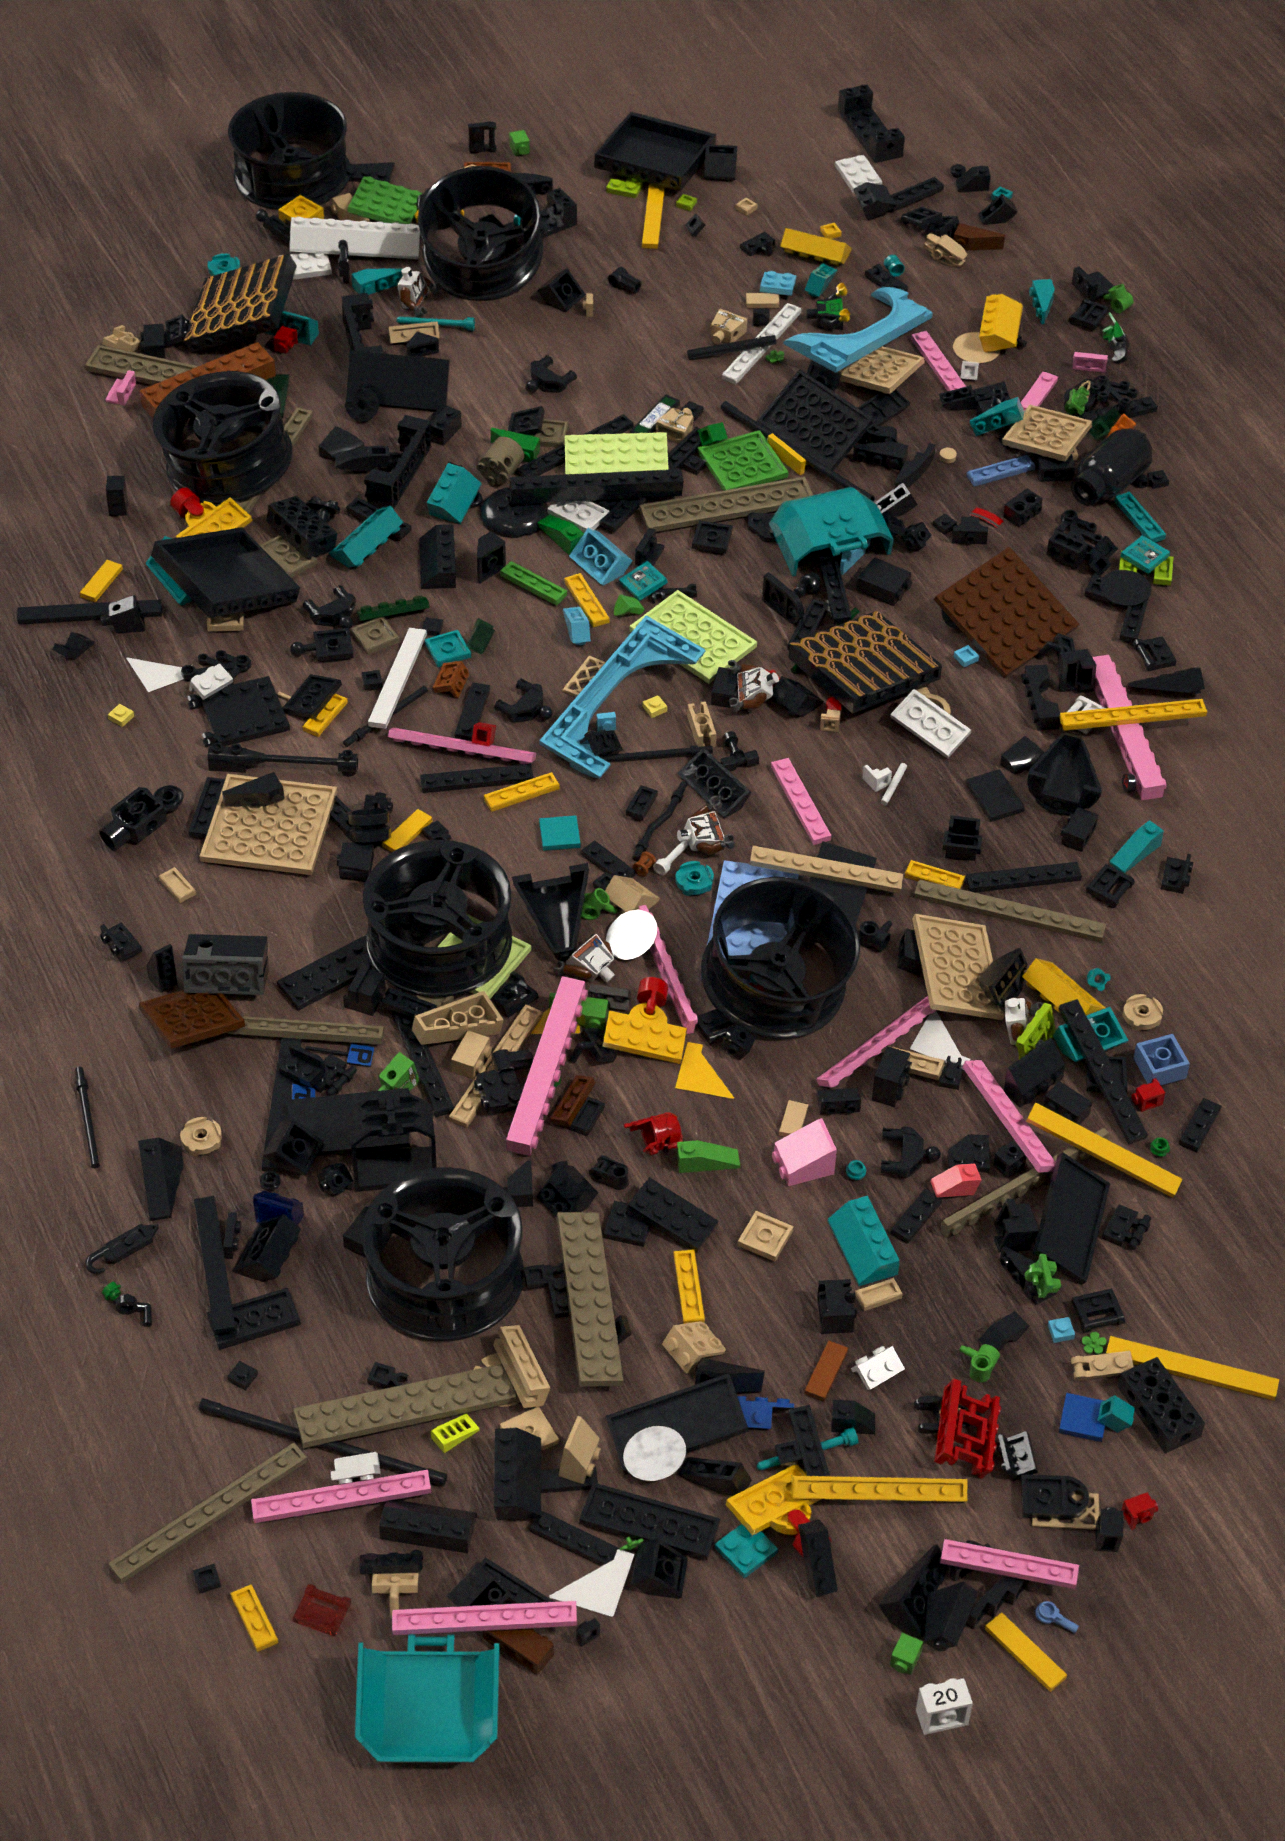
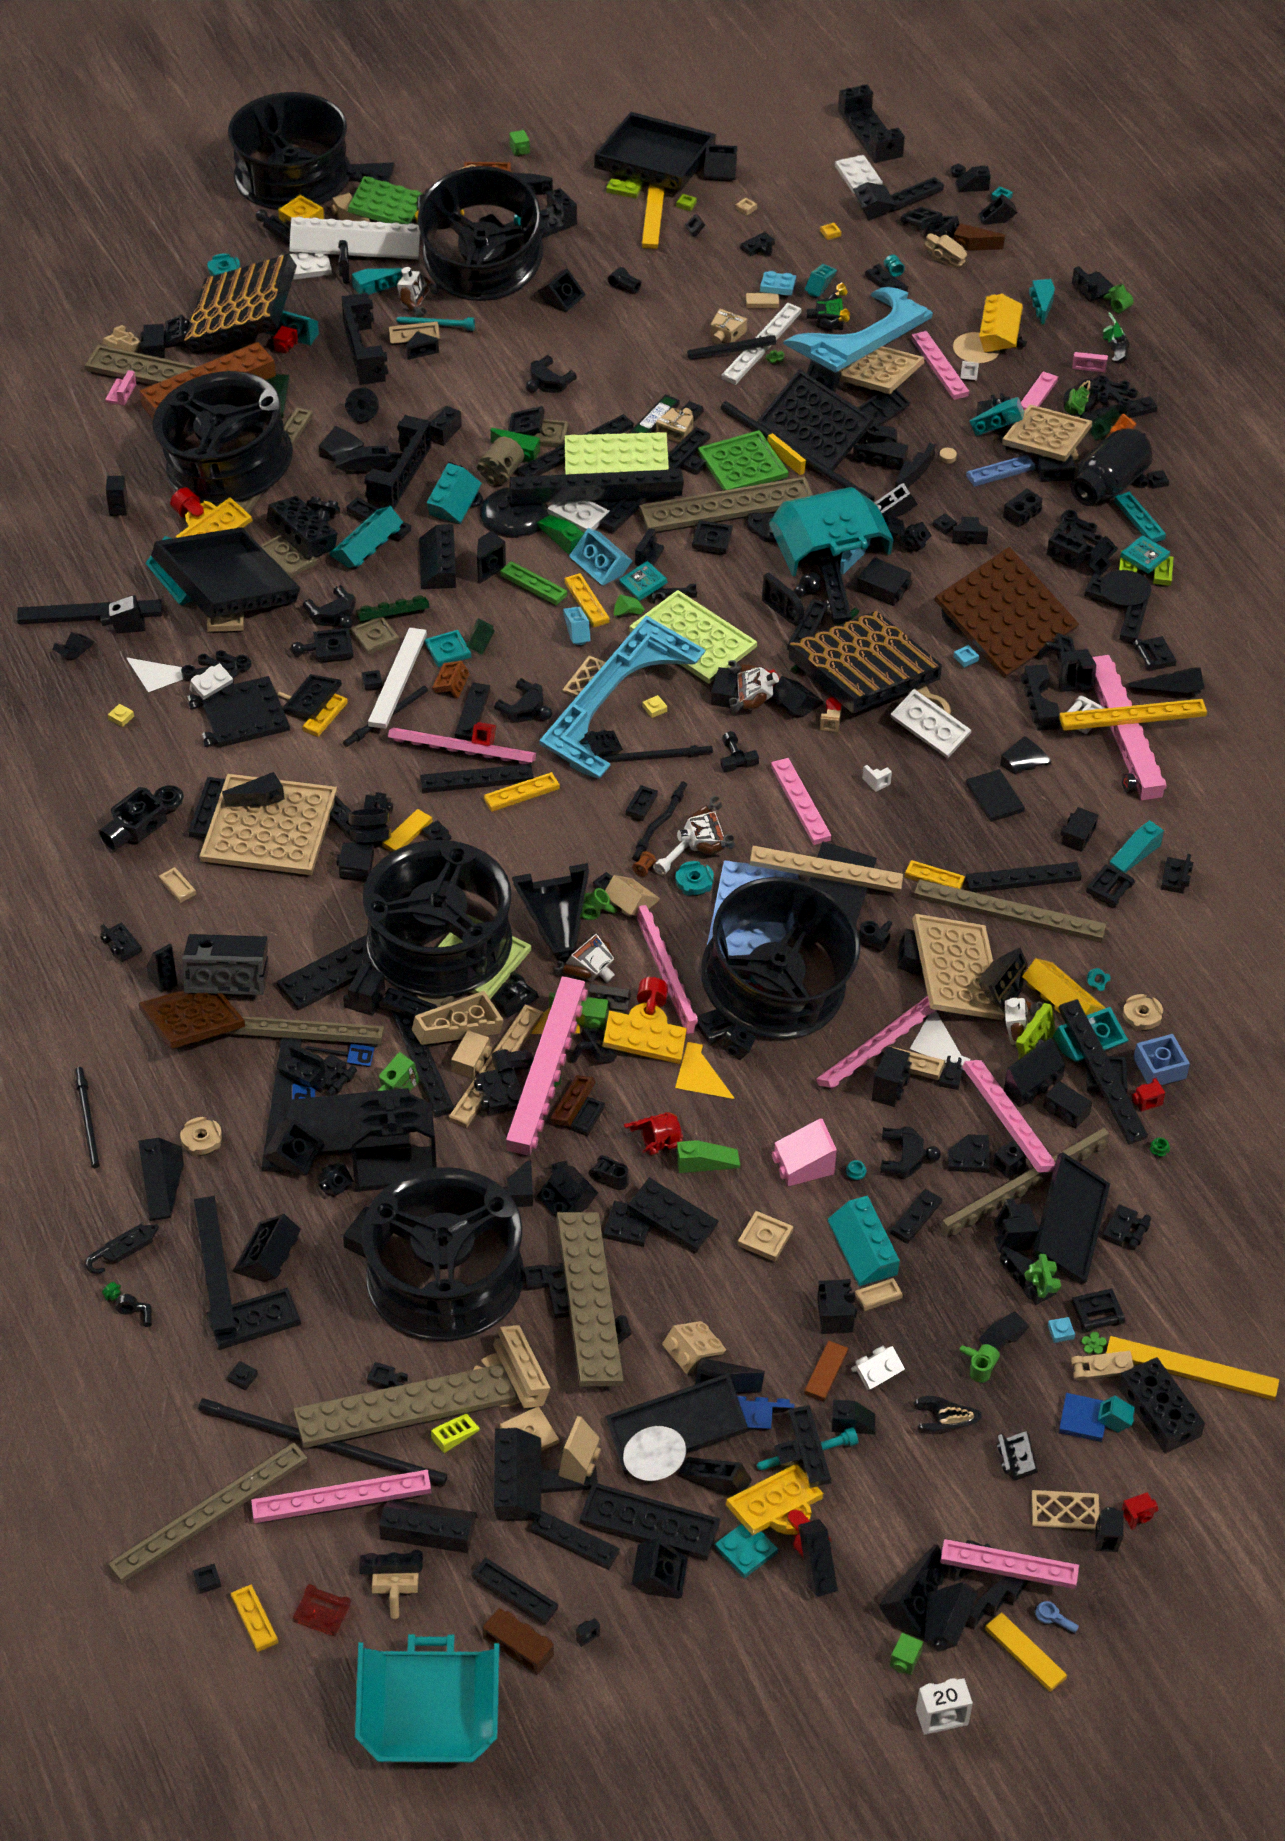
(101, 580): yellow tile -> none
(231, 1242): black plate -> none
(237, 758): black bar -> none
(267, 1177): black plate -> none
(272, 1204): clear blue slope -> none
(356, 1466): white bracket -> none
(400, 378): black tile -> none
(433, 626): black tile -> none
(476, 137): black plate -> none
(478, 1588): black slope -> none
(484, 1618): bright pink plate -> none
(559, 833): teal tile -> none
(588, 305): tan plate -> none
(600, 1588): white sticker -> none
(606, 721): medium azure plate -> none
(606, 860): black plate -> none
(631, 1545): bright green plant -> none
(632, 934): sticker -> none
(688, 1286): yellow tile -> none
(701, 724): tan piece -> none
(712, 433): green brick -> none
(712, 779): black slope -> none
(760, 317): black plate -> none
(793, 1118): tan tile -> none
(815, 246): yellow slope -> none
(839, 1101): black bracket -> none
(879, 1488): yellow tile -> none
(892, 786): white bar -> none
(951, 1427): red fence -> none
(957, 1181): coral slope -> none
(962, 838): black plate -> none
(967, 398): black slope -> none
(987, 516): red sticker -> none
(1052, 1496): black tile -> none
(1064, 777): black cone -> none
(1092, 317): black plate -> none
(1104, 1150): yellow tile -> none
(1200, 1125): black plate -> none

